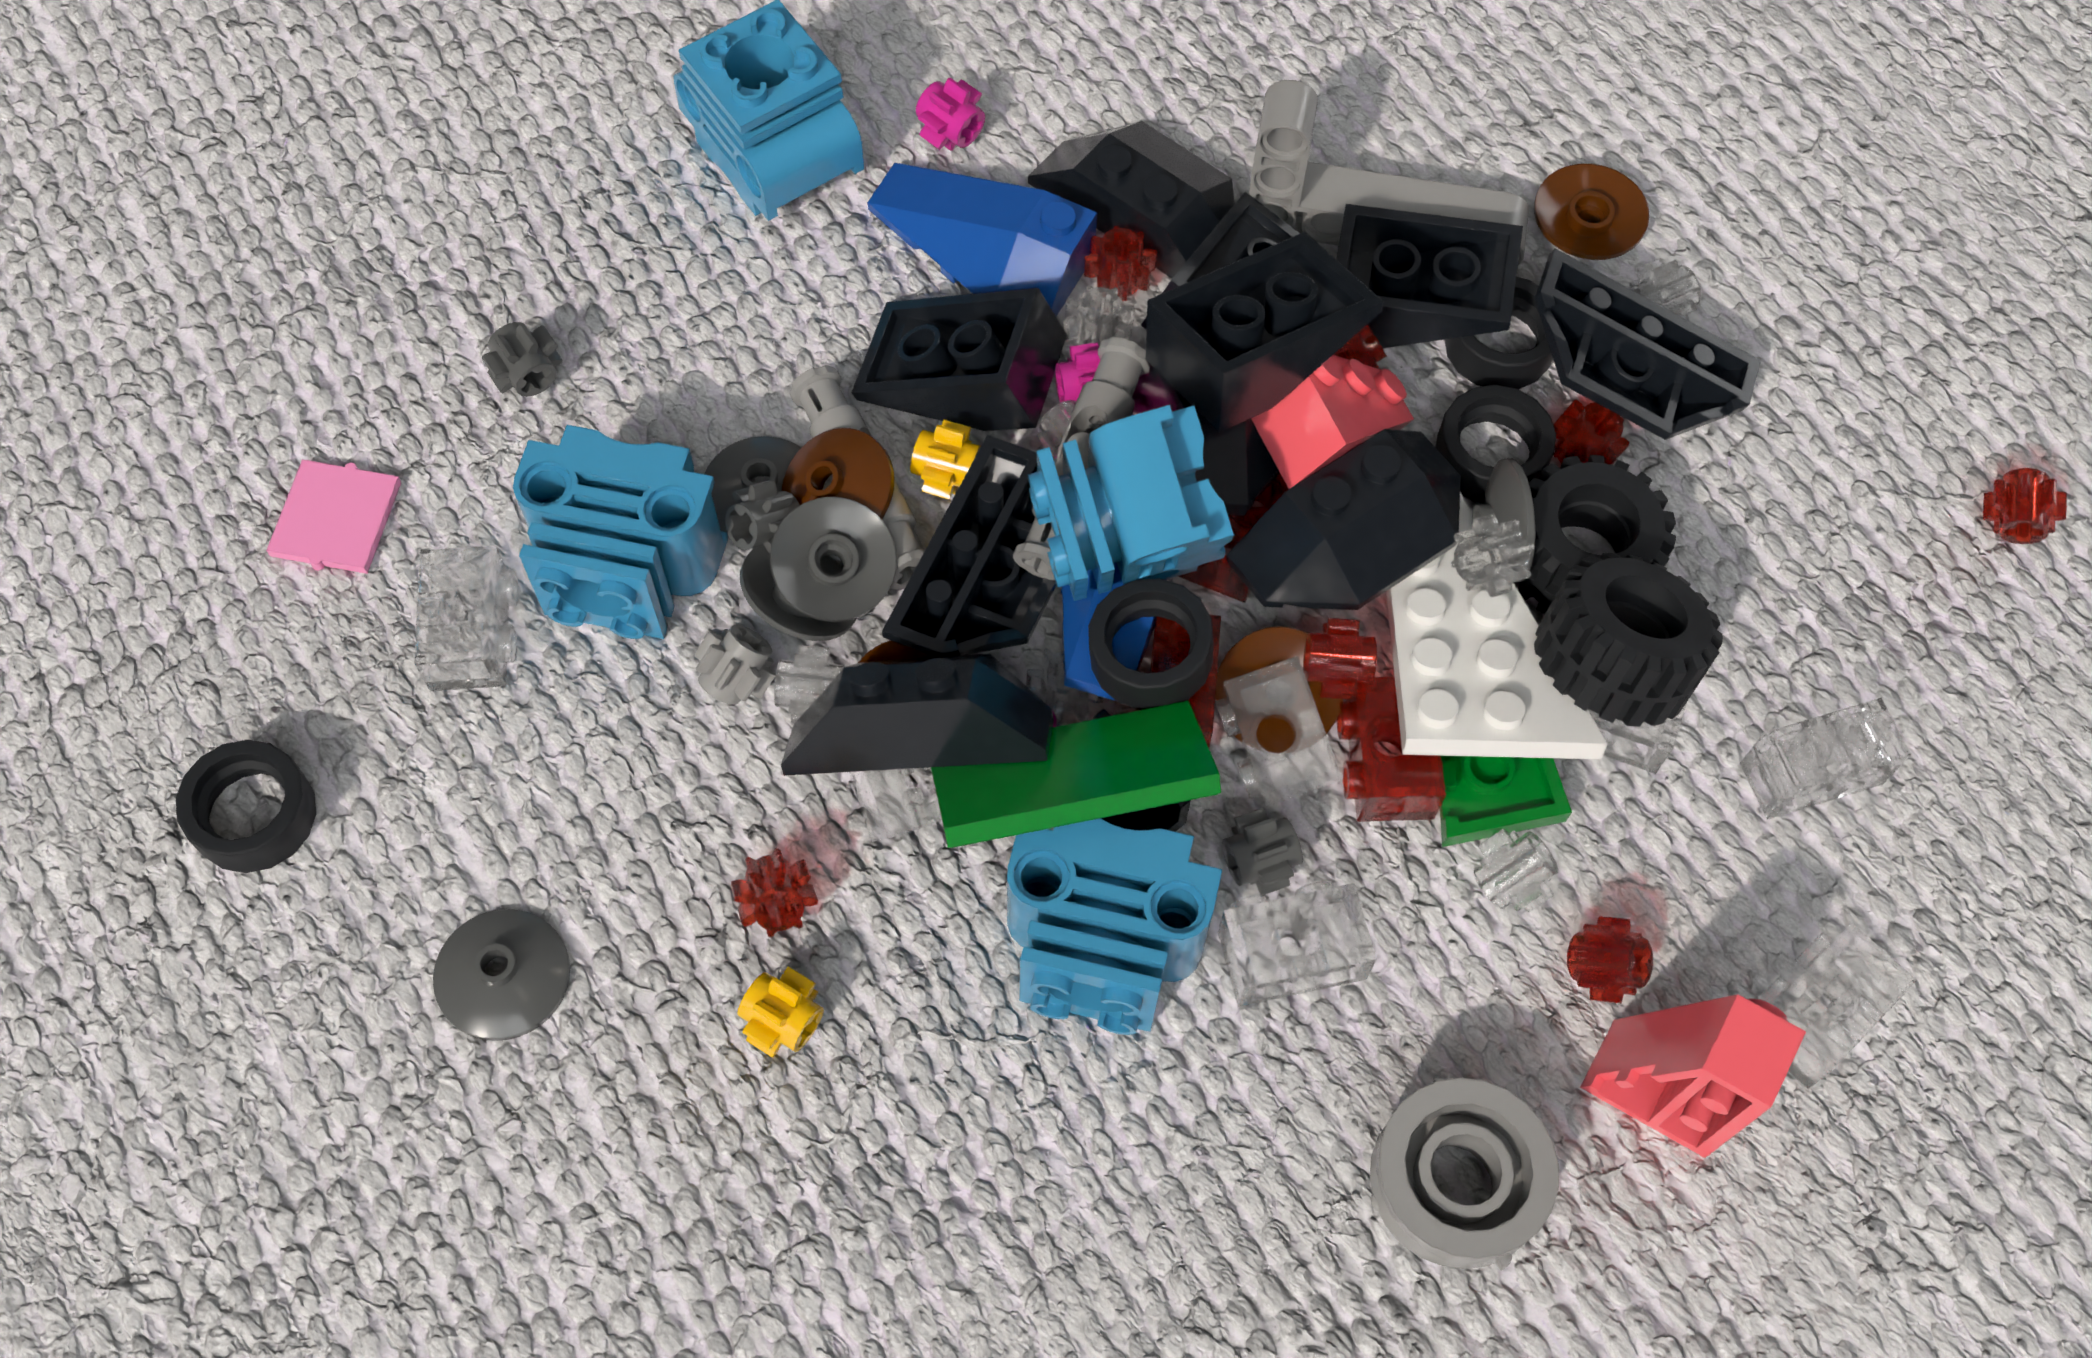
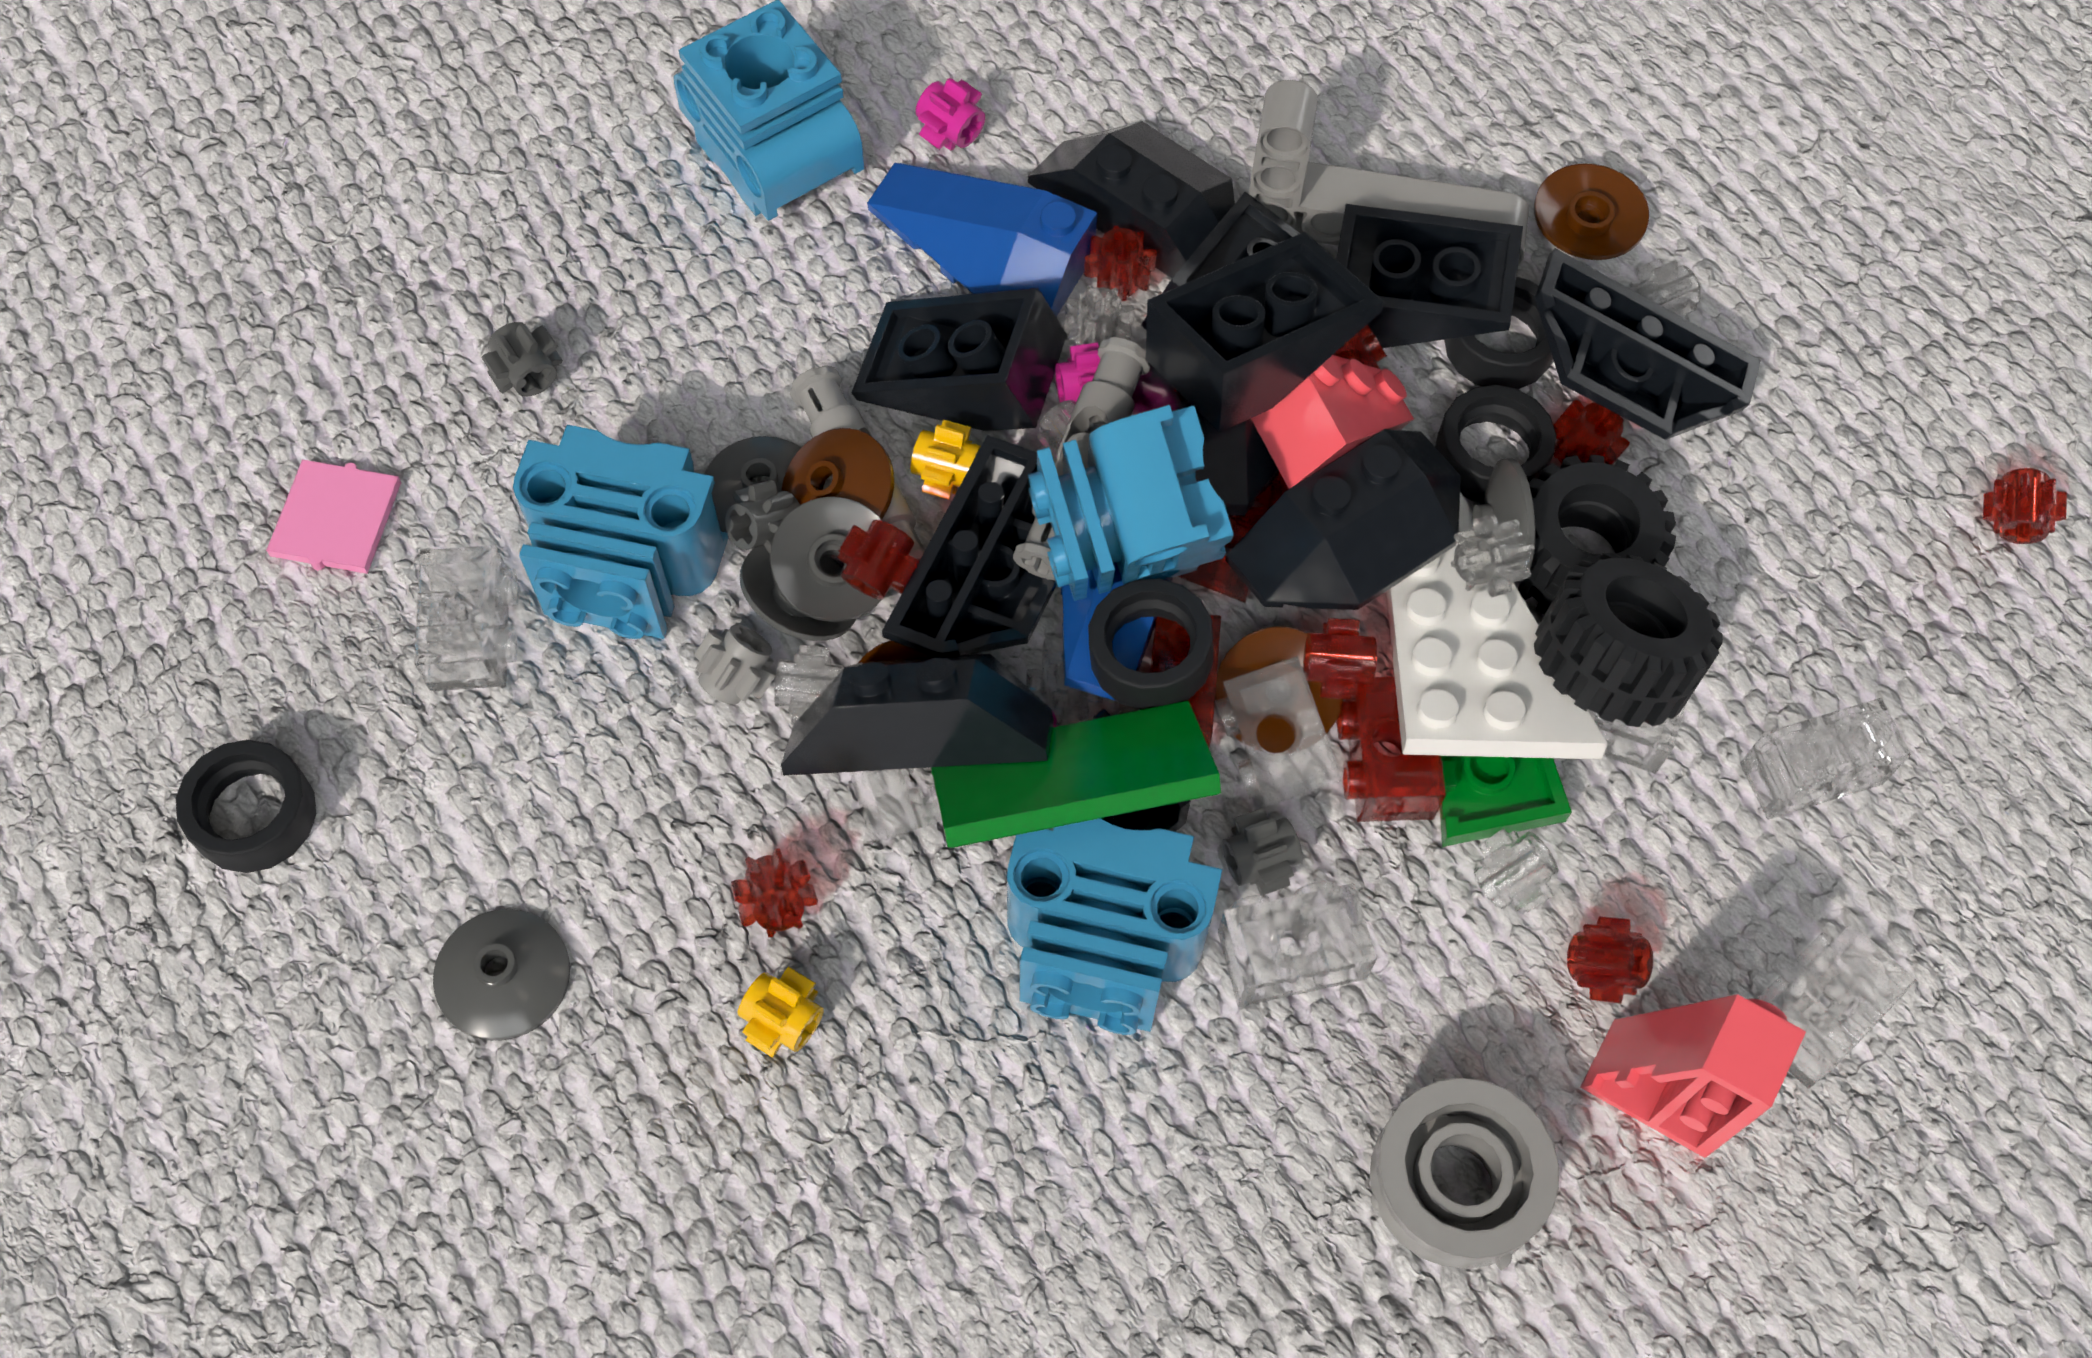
(877, 559): none -> clear red gear

